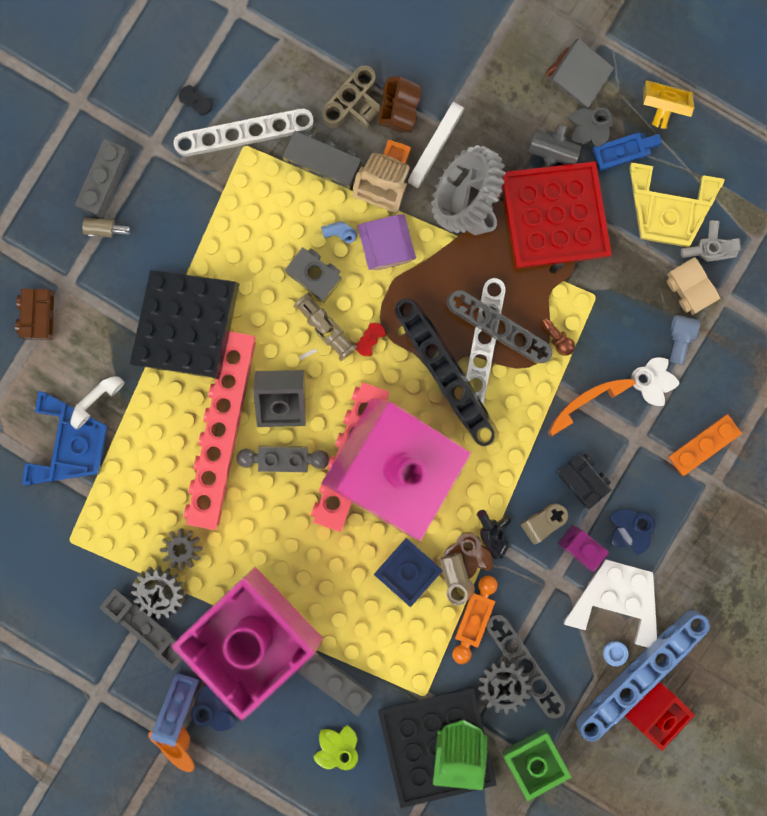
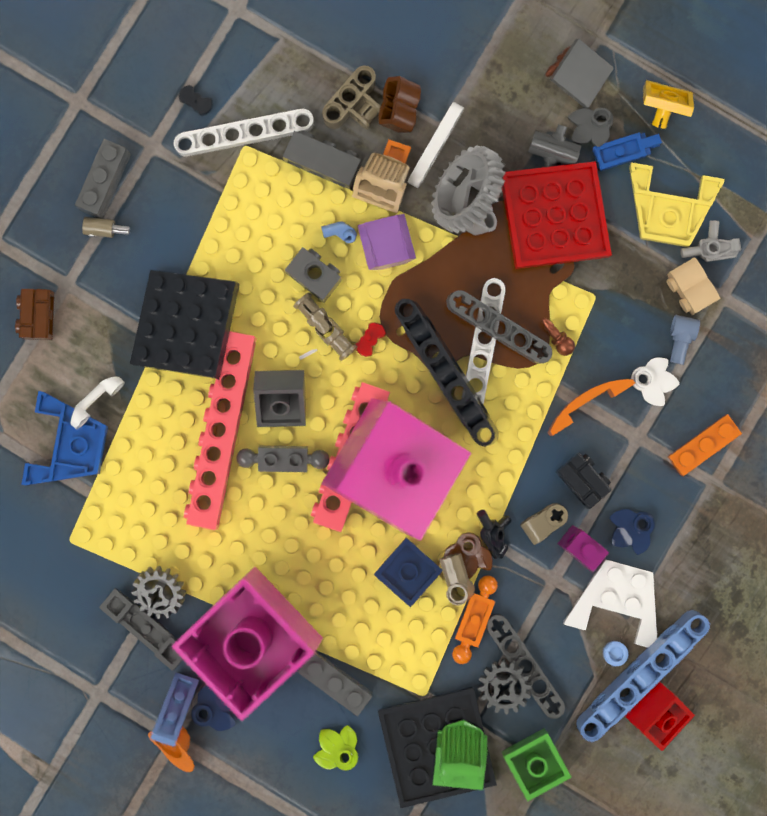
(185, 557): dark grey gear -> none

